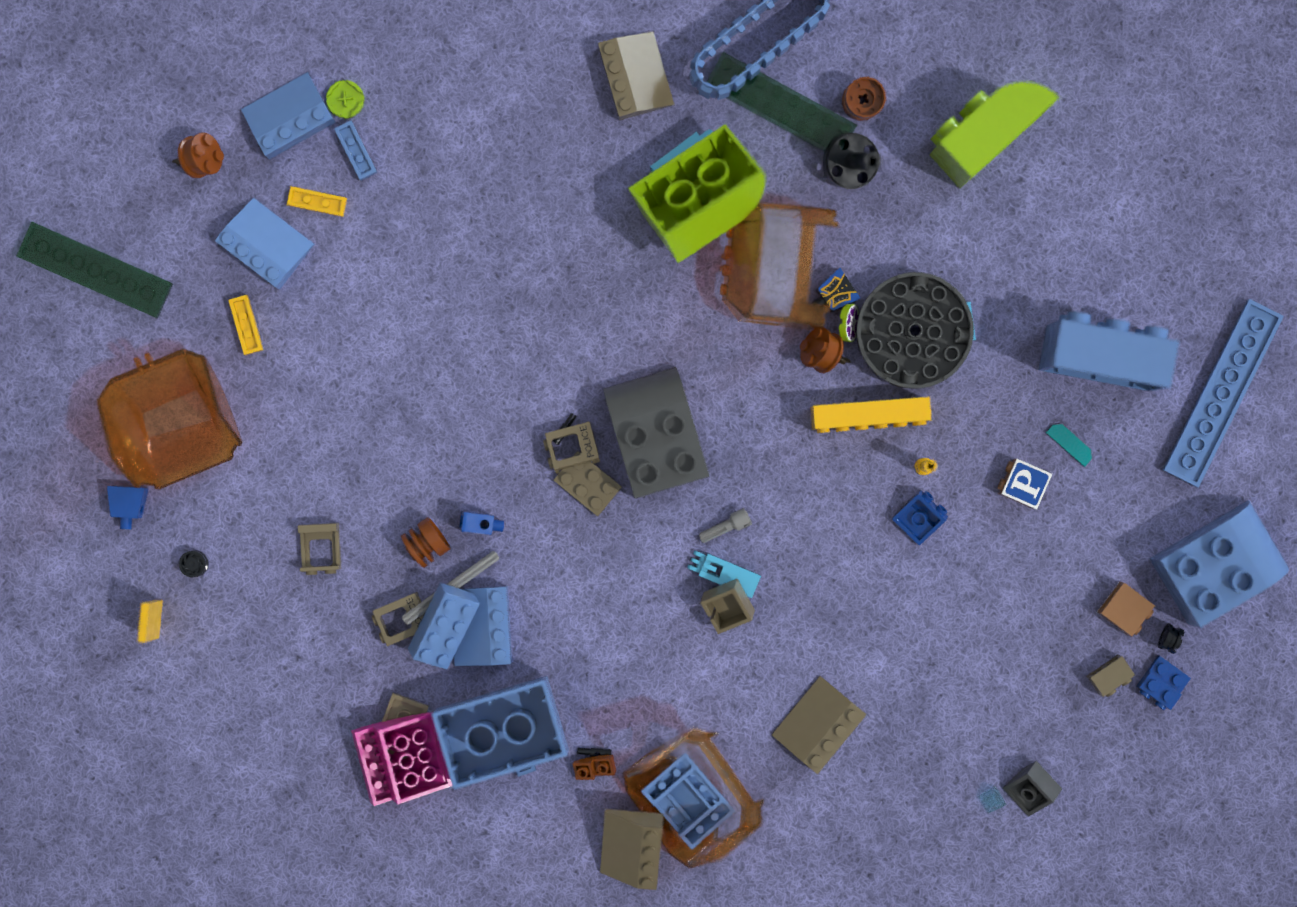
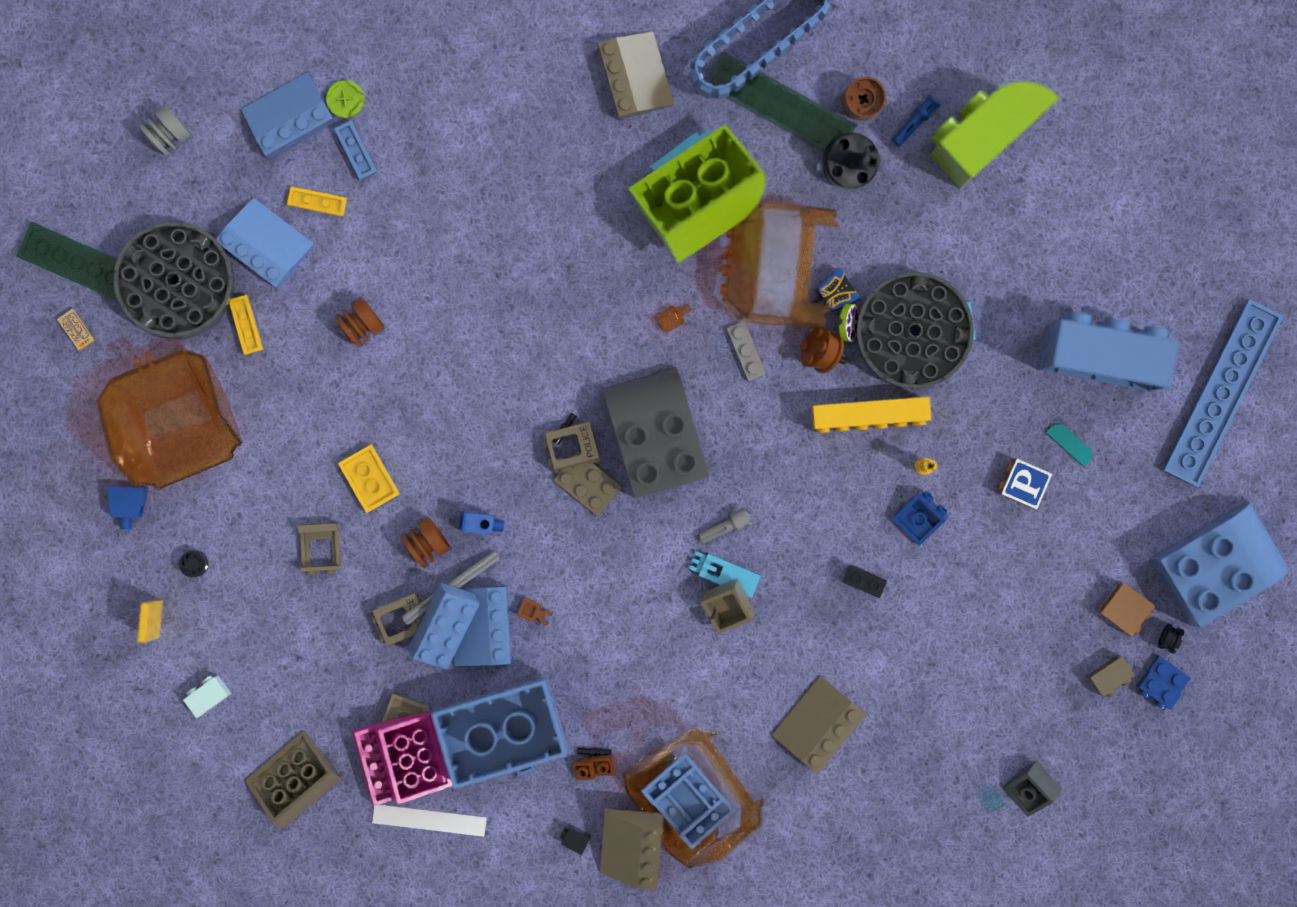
(76, 329): none -> tan tile
(165, 130): none -> light grey wheel
(181, 308): none -> dark grey brick
(199, 155): dark orange wheel -> none
(207, 696): none -> light aqua brick
(292, 780): none -> dark tan slope
(359, 322): none -> dark orange wheel
(369, 478): none -> yellow plate
(429, 820): none -> white sticker
(531, 610): none -> dark orange plate
(575, 839): none -> black brick
(672, 317): none -> clear orange piece
(746, 351): none -> light grey plate
(864, 581): none -> black brick
(921, 114): none -> blue pin

